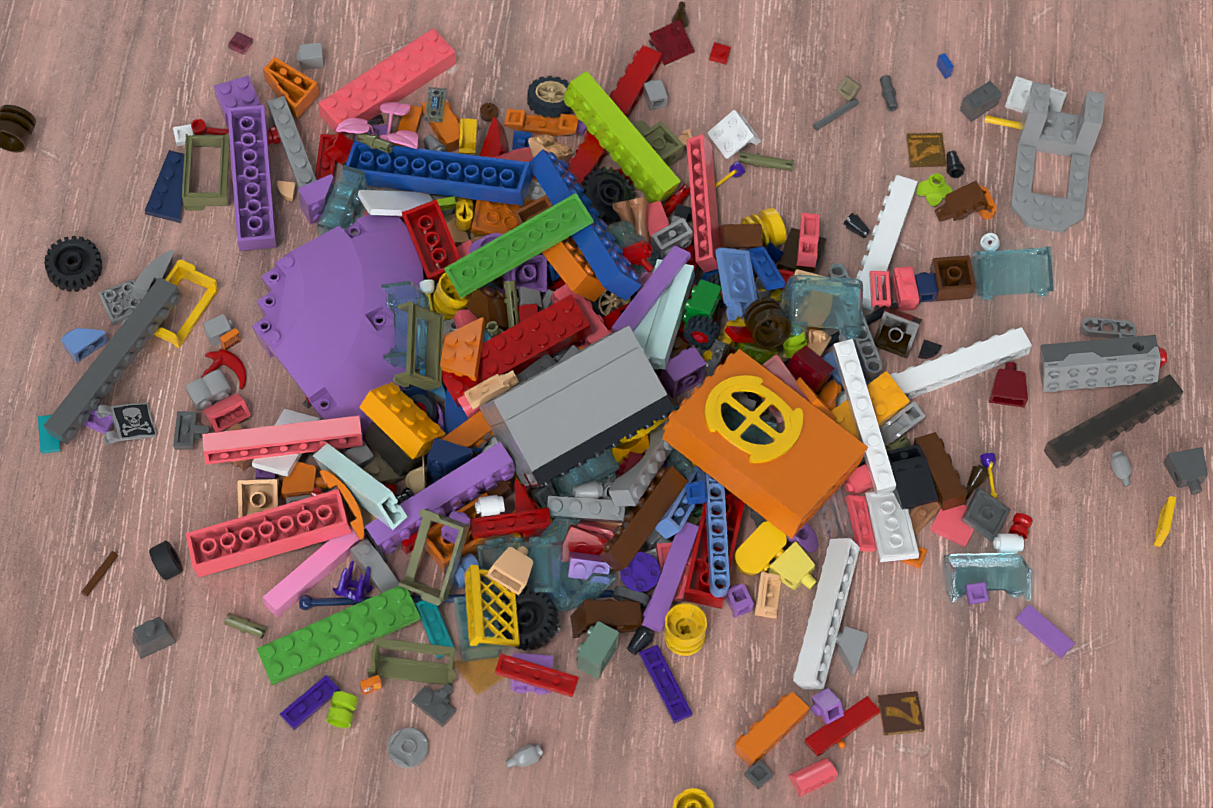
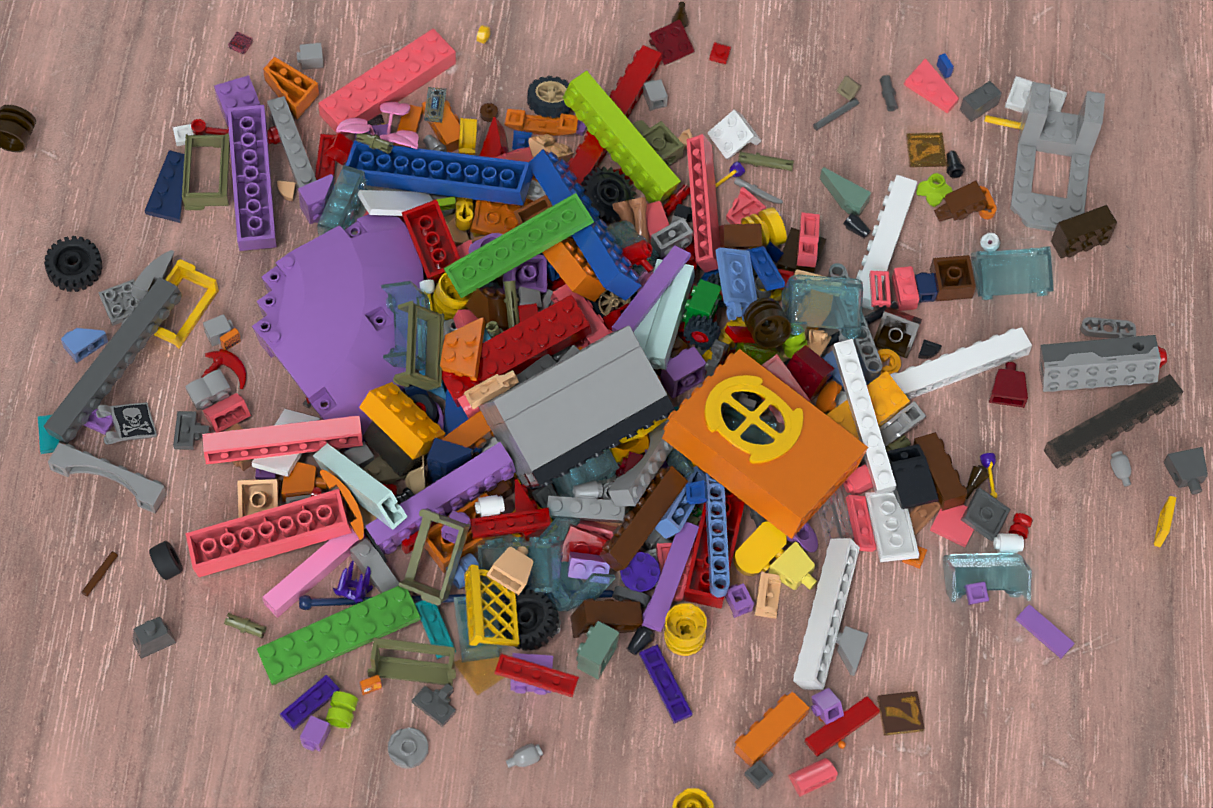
(68, 461): none -> light grey arch
(315, 734): none -> medium lavender brick
(483, 34): none -> yellow tile
(744, 206): none -> coral wing
(753, 189): none -> light grey piece
(814, 398): orange tile -> none
(846, 193): none -> sand green slope
(894, 363): none -> light orange gear
(931, 86): none -> coral wing
(1083, 232): none -> dark brown brick

